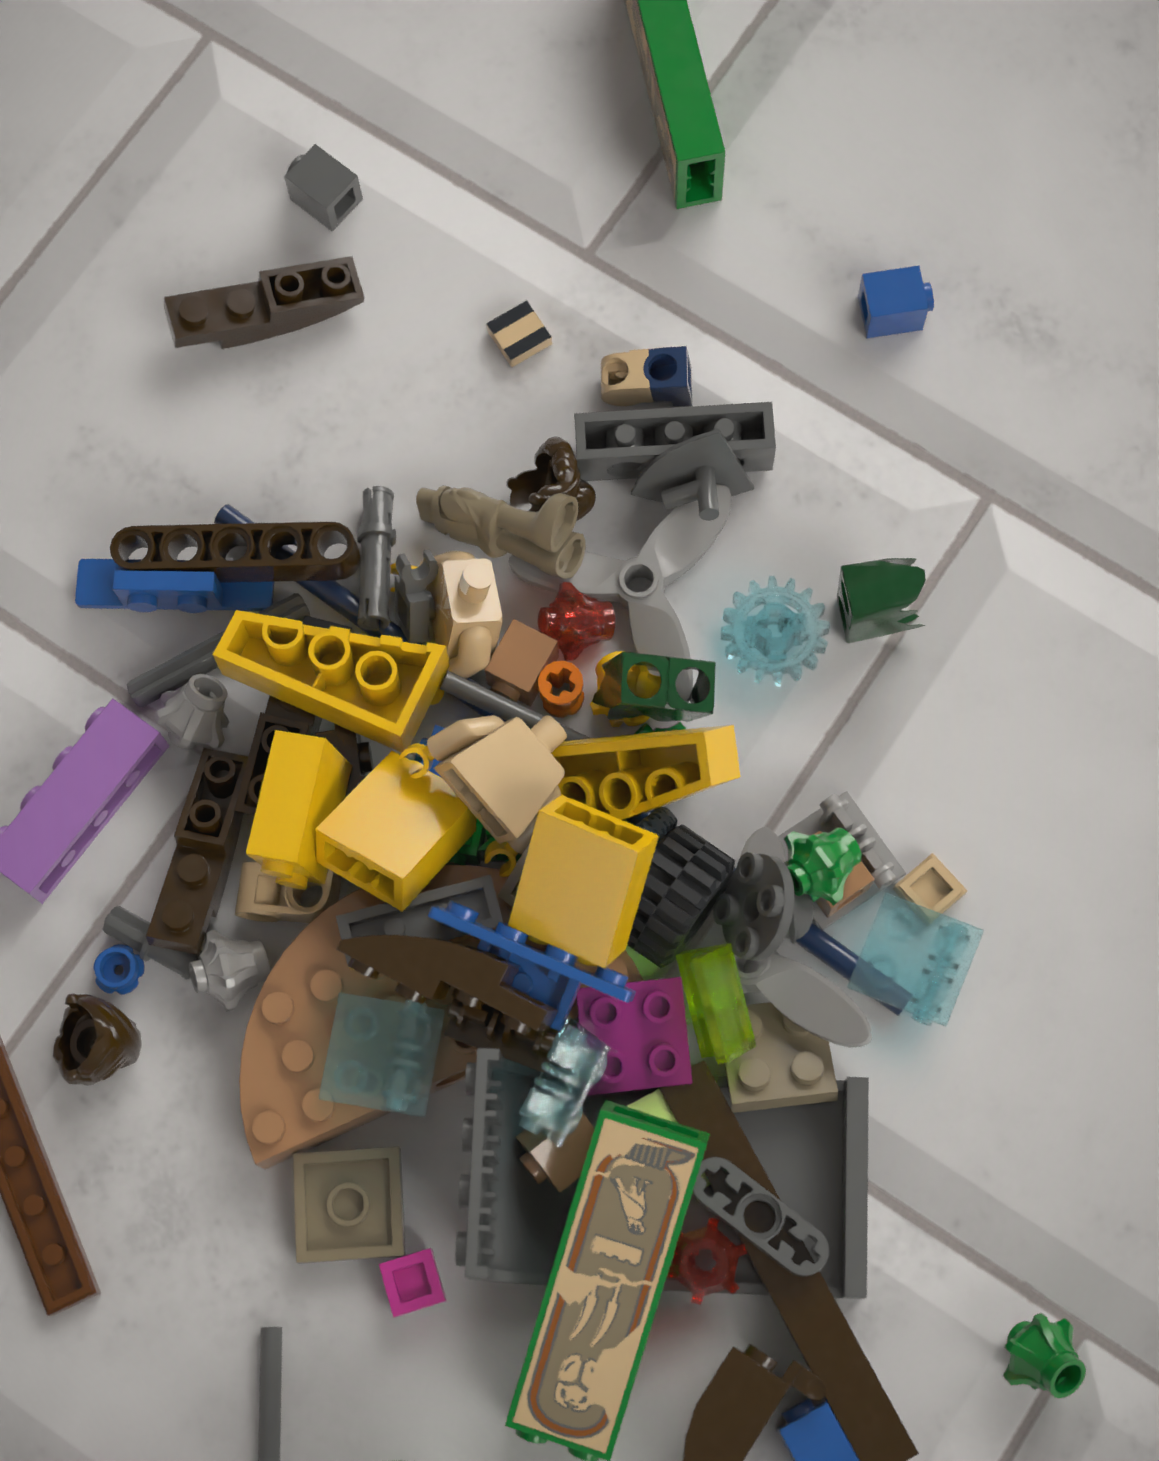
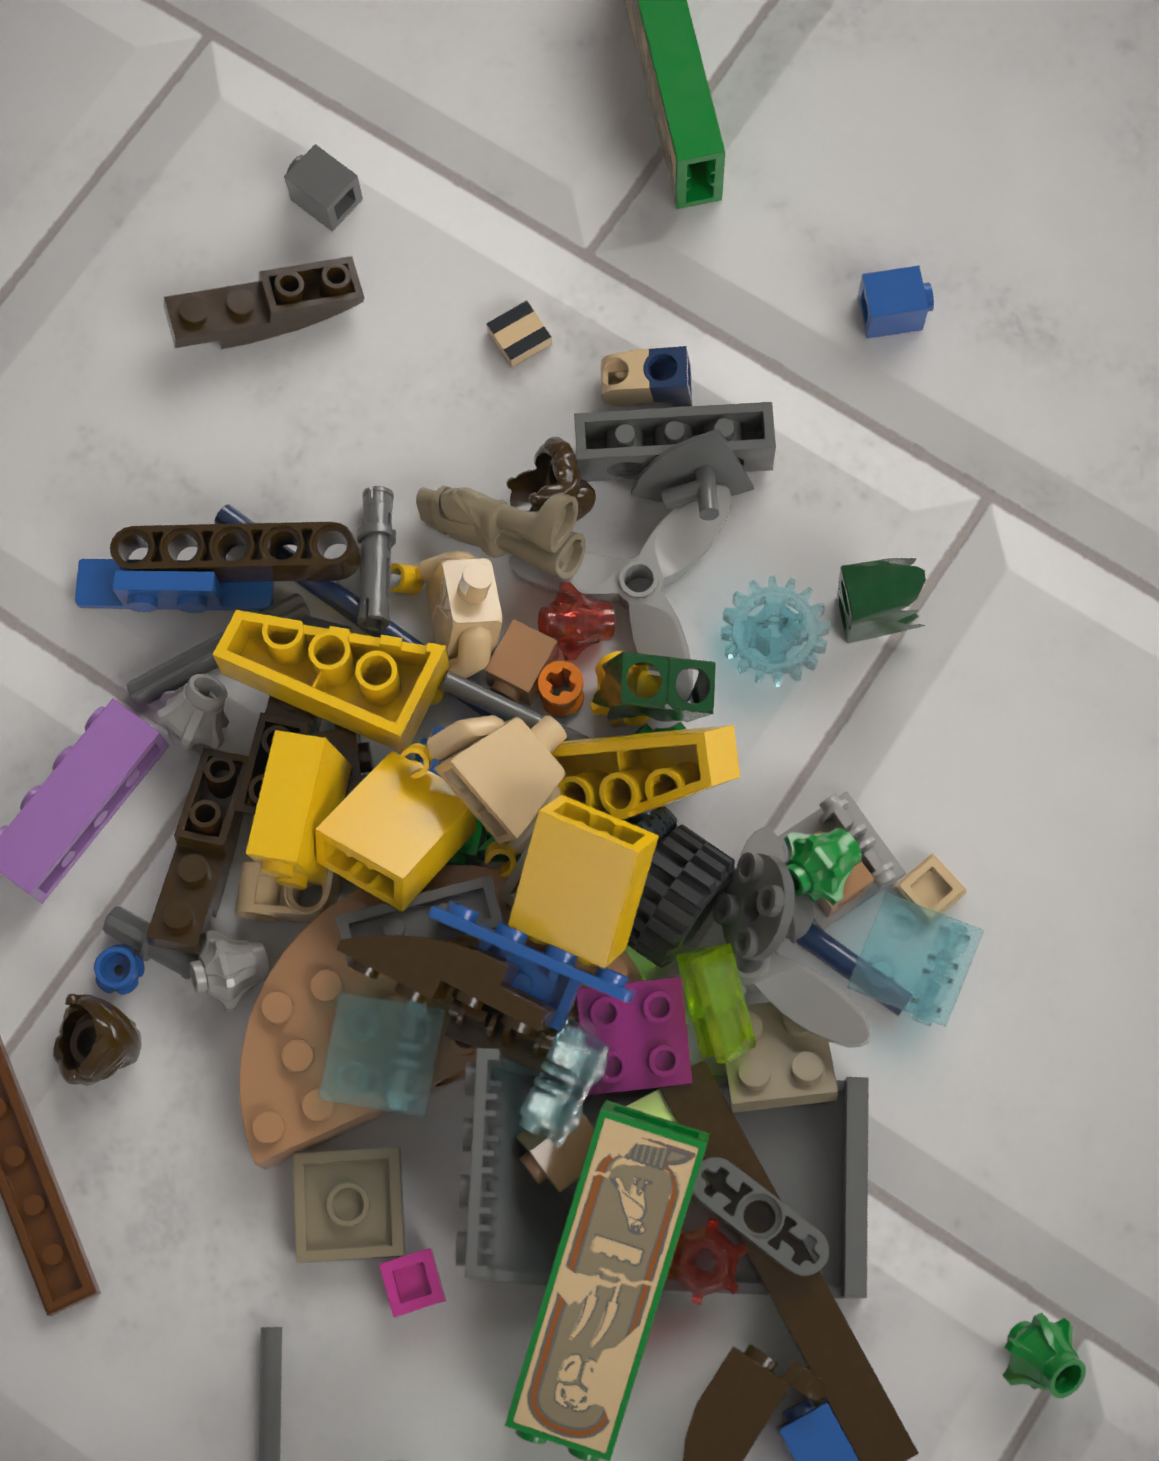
(413, 604): dark grey plate -> none

